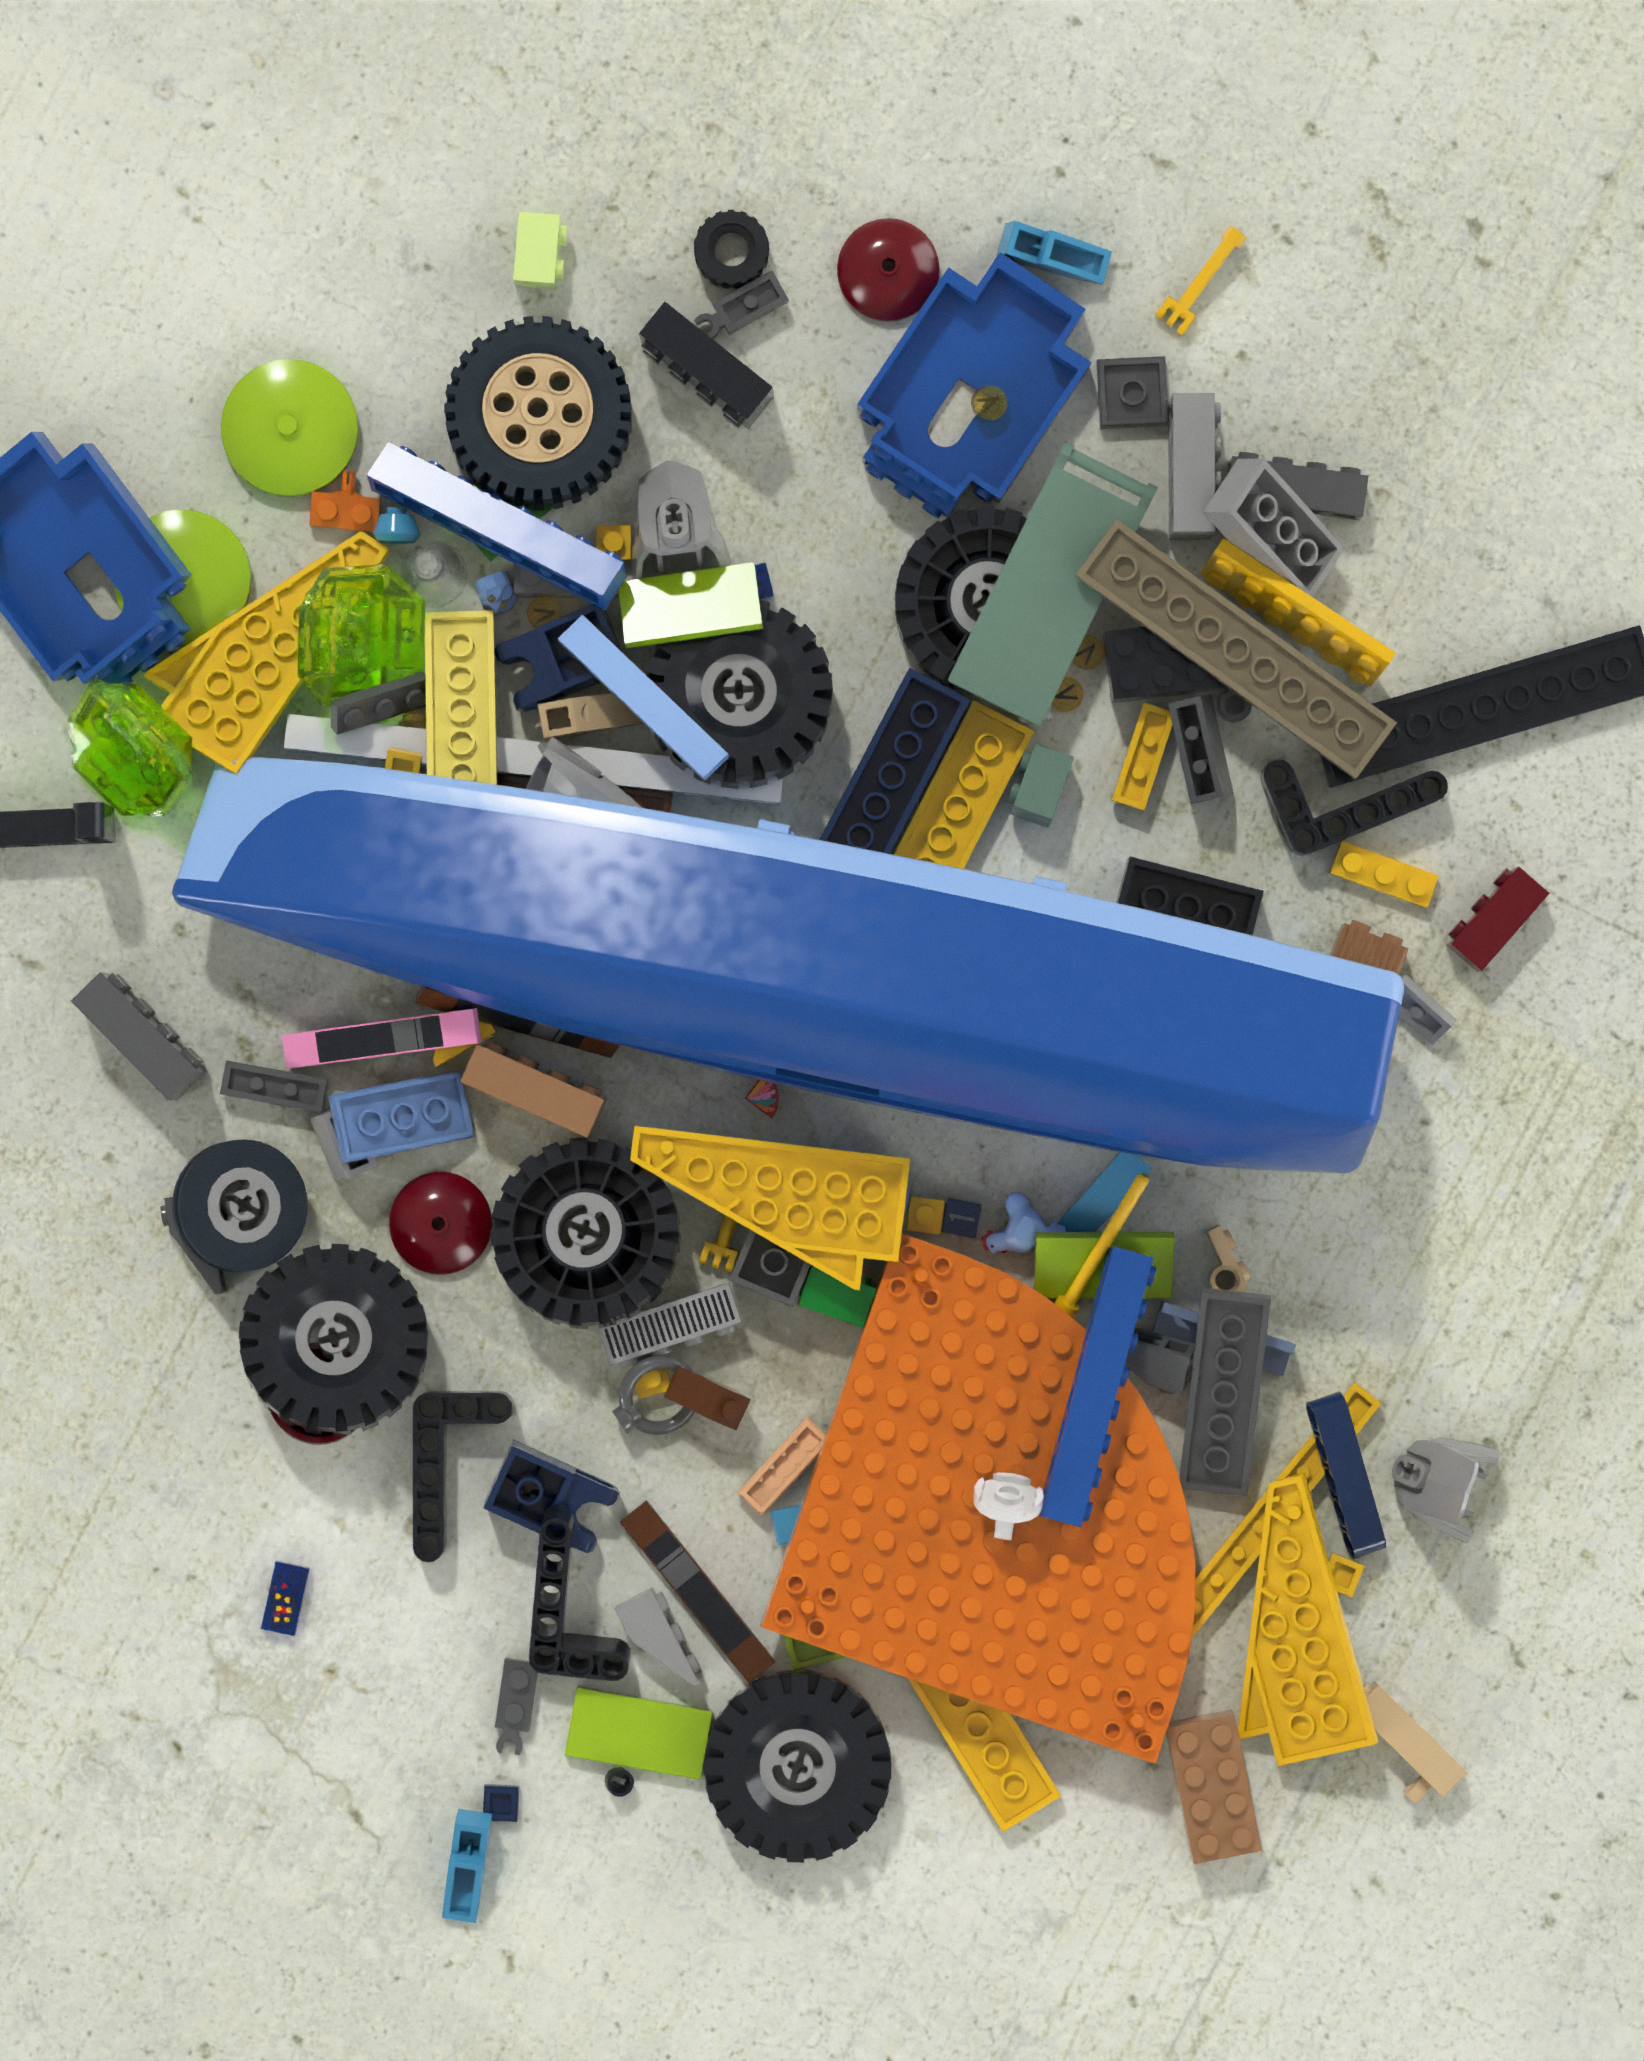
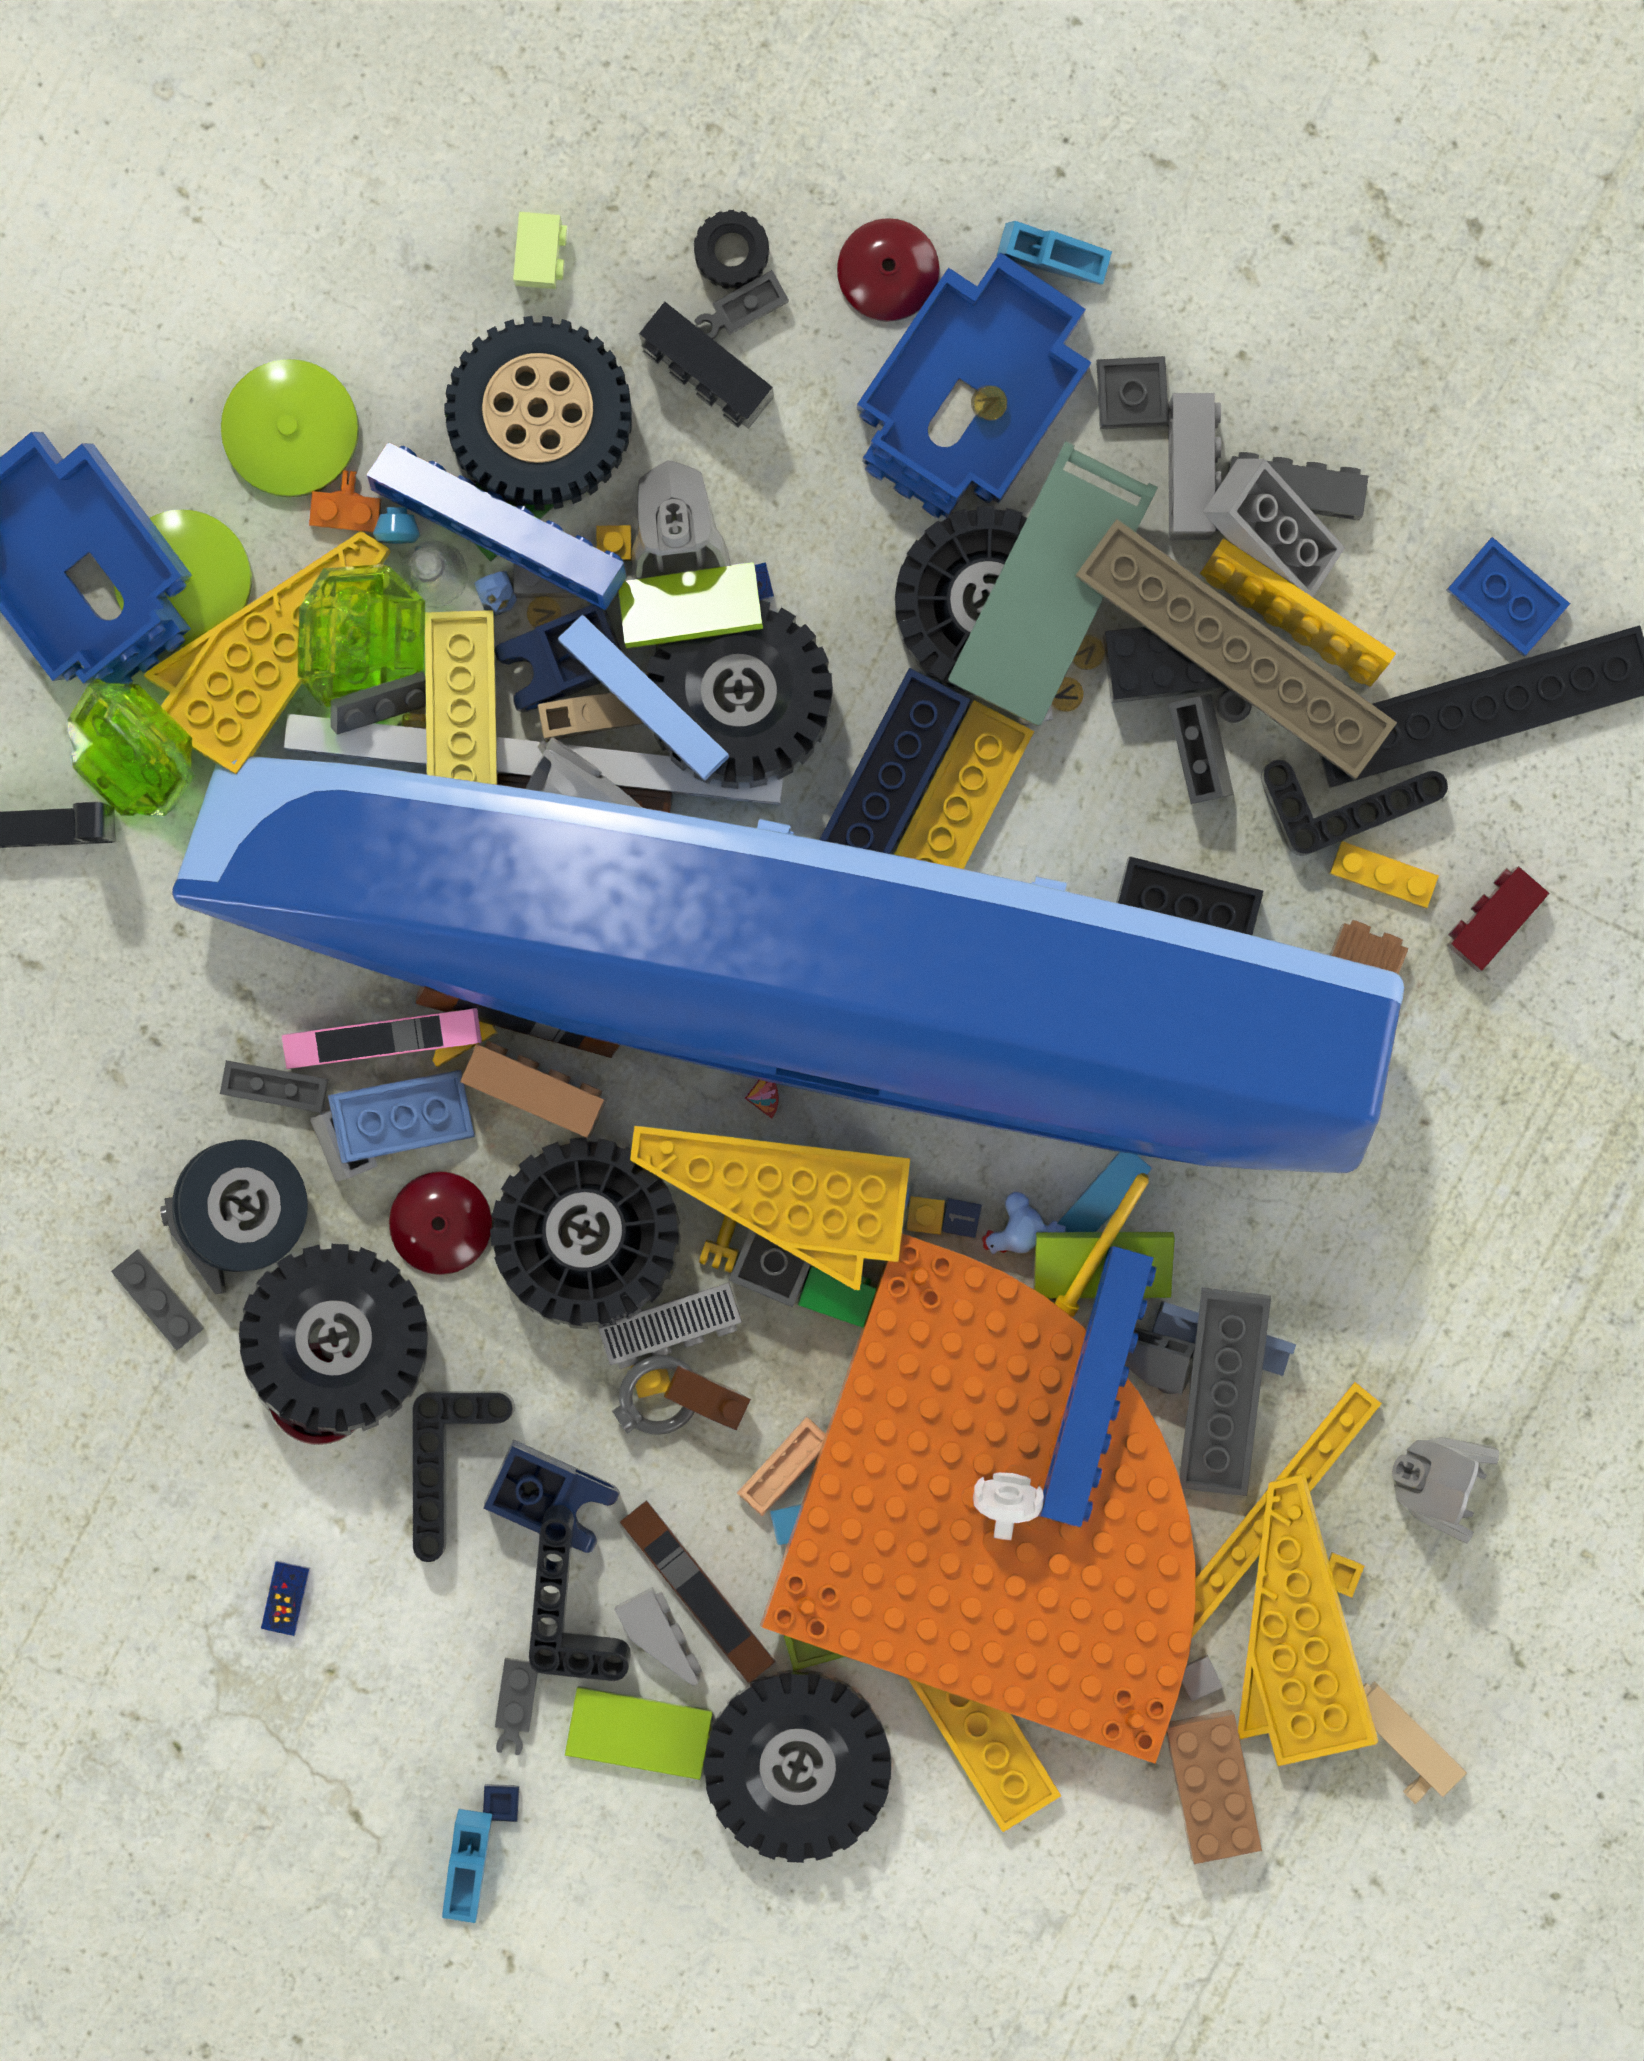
(138, 1036): dark grey brick -> none
(157, 1299): none -> dark grey plate
(403, 760): yellow plate -> none
(615, 1788): black hinge -> none
(1041, 784): sand green brick -> none
(1143, 757): yellow plate -> none
(1200, 1678): none -> light grey tile
(1222, 1245): tan plate -> none
(1232, 239): yellow hinge -> none
(1346, 1475): dark blue beam -> none
(1424, 1012): light grey plate -> none
(1508, 596): none -> blue plate

